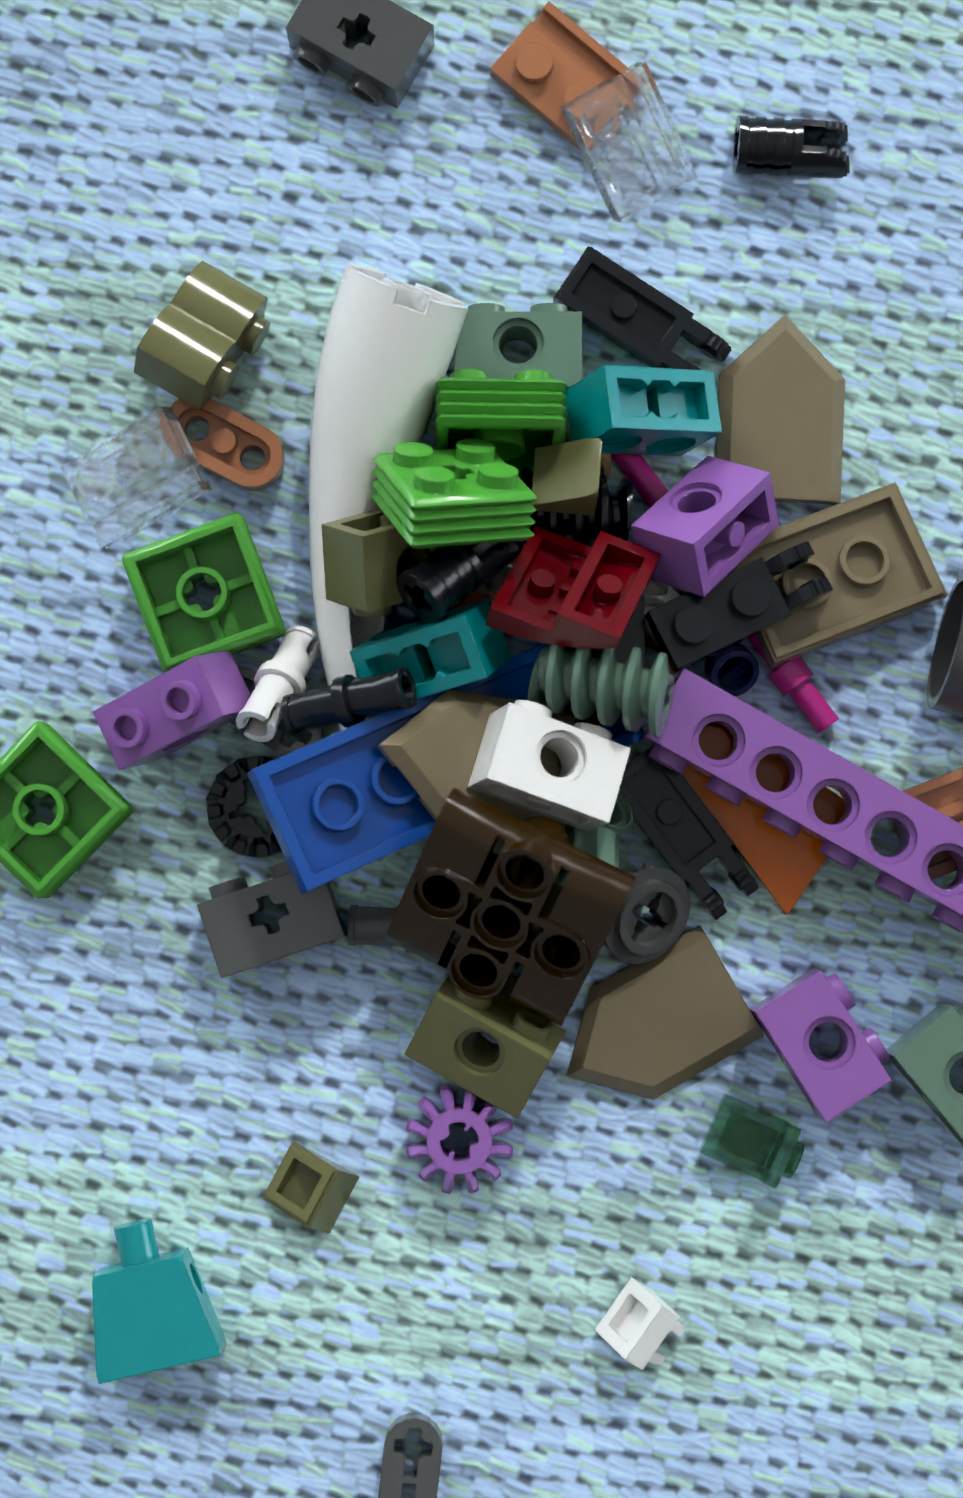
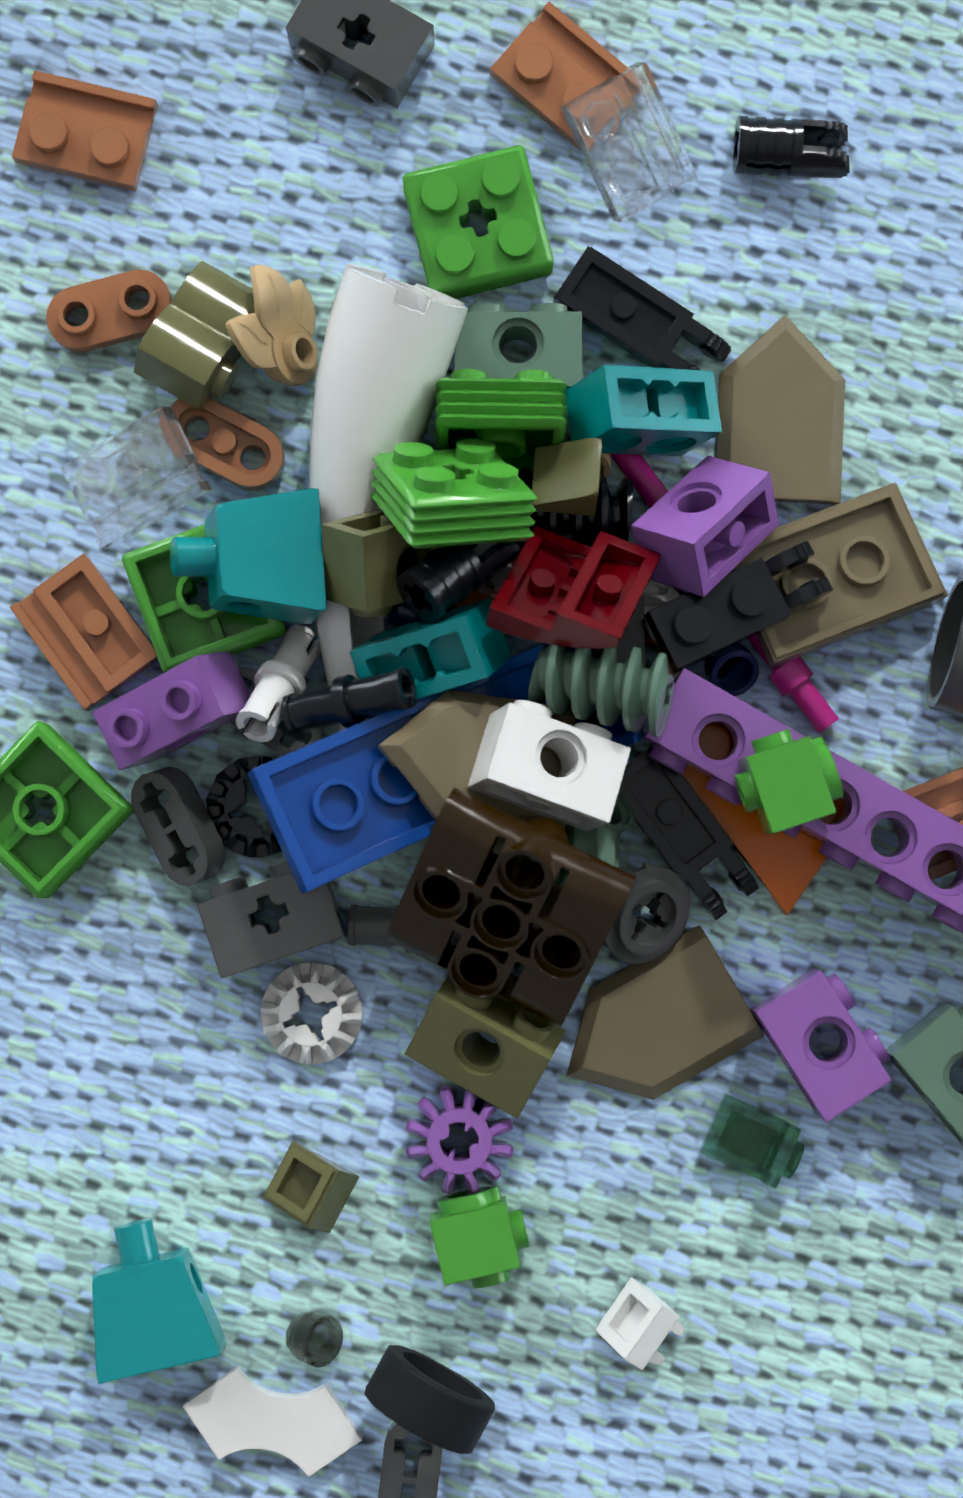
(85, 130): none -> nougat plate
(85, 632): none -> nougat plate
(109, 316): none -> nougat plate
(178, 826): none -> dark grey beam
(260, 557): none -> teal torso
(279, 330): none -> tan plate
(302, 1426): none -> white tile
(314, 1338): none -> clear smoke hinge
(321, 984): none -> white gear
(429, 1399): none -> black tyre
(477, 1237): none -> bright green brick
(499, 189): none -> bright green brick
(788, 781): none -> bright green brick

